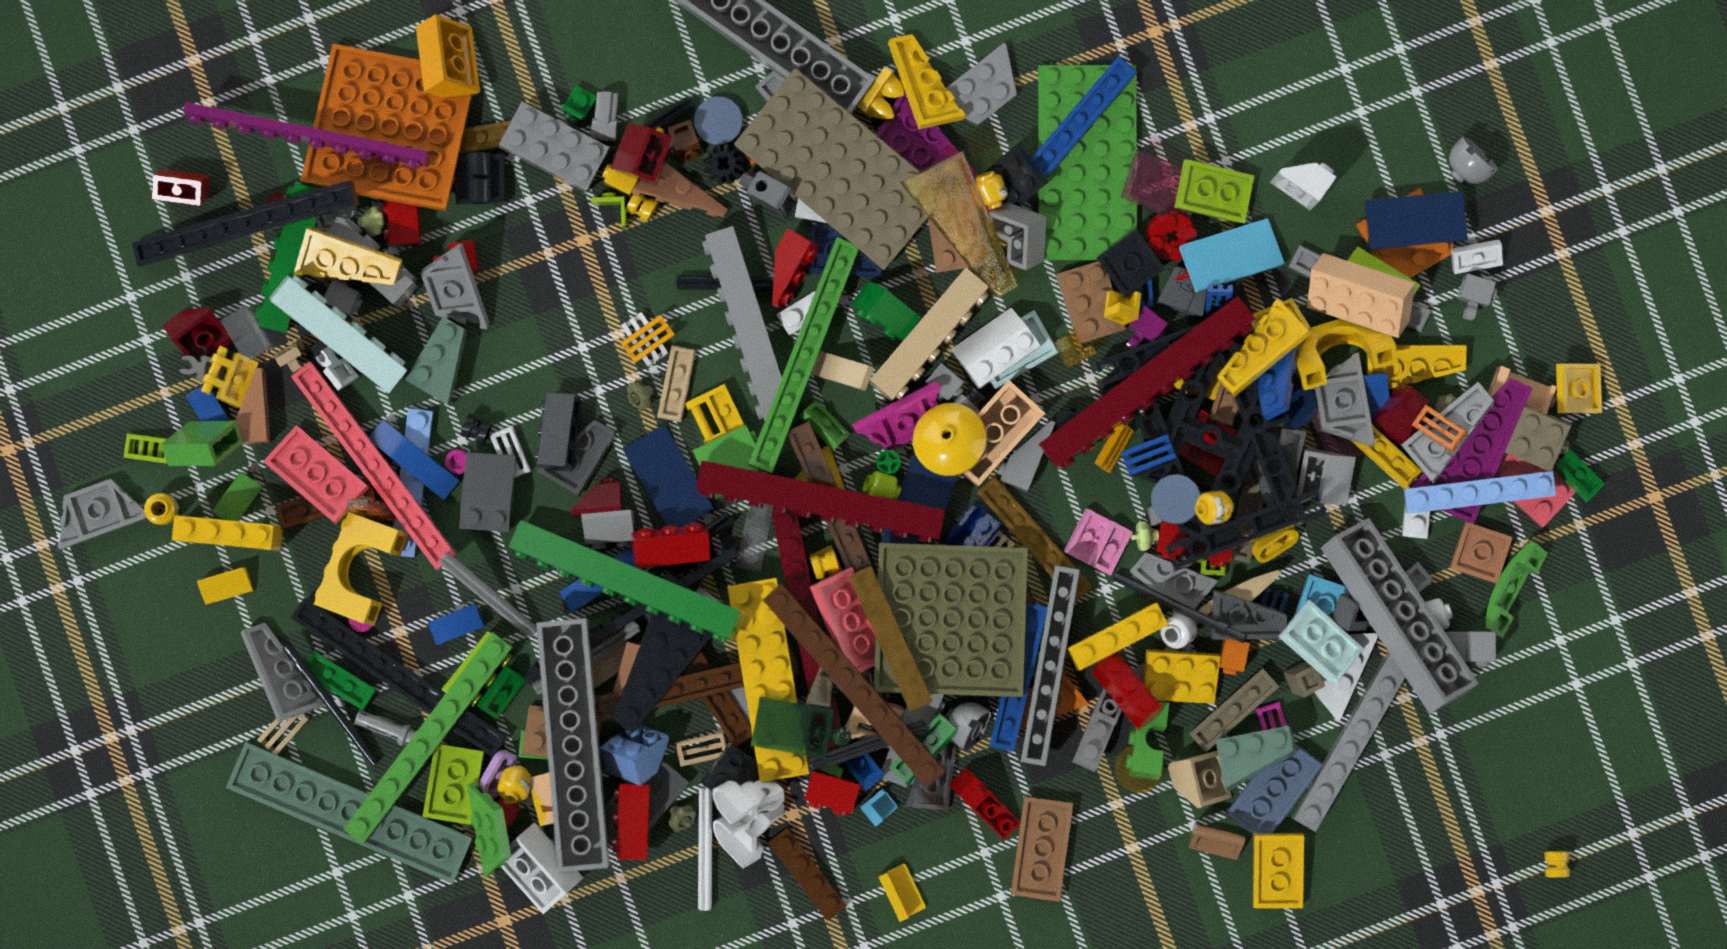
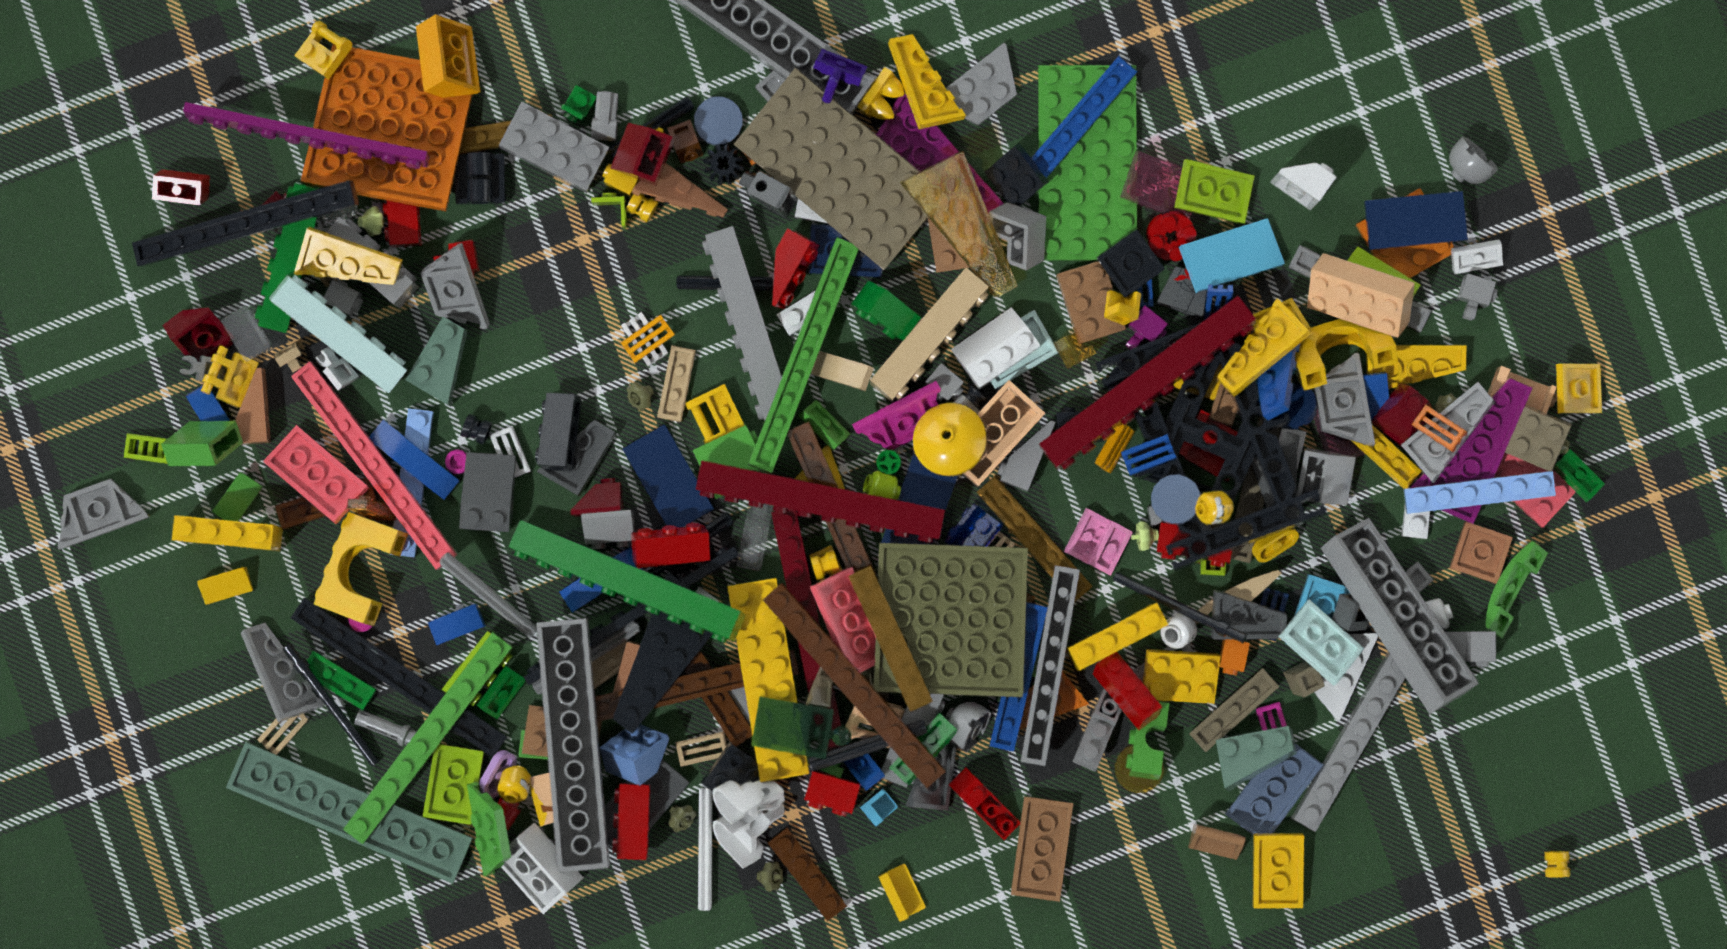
(155, 503): yellow head -> none
(318, 56): none -> yellow plate
(771, 876): none -> olive piece
(838, 68): none -> dark purple plate
(991, 189): yellow head -> none
(1180, 585): light grey wing -> none
(1199, 779): tan slope -> none

